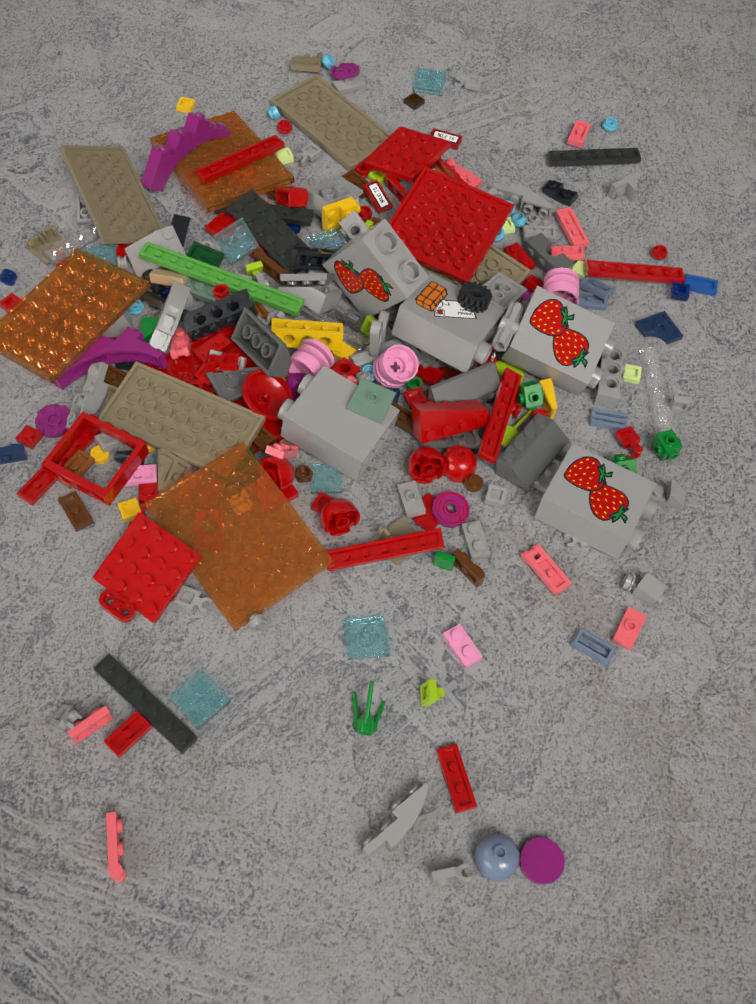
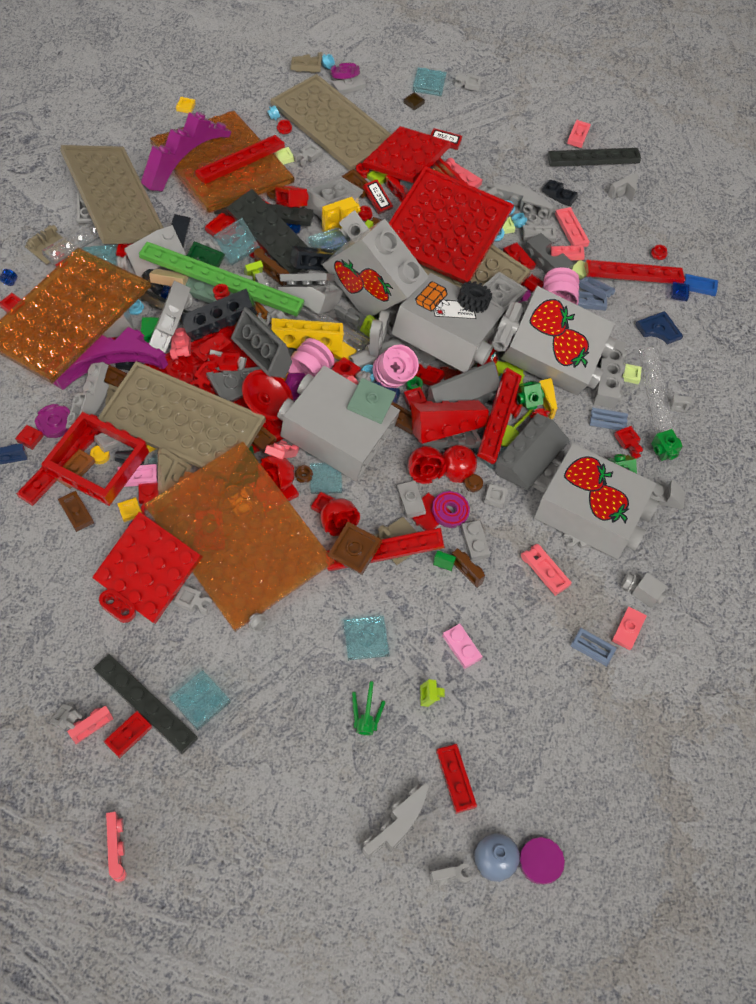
(355, 548): none -> reddish brown plate
(610, 124): medium azure plate -> none

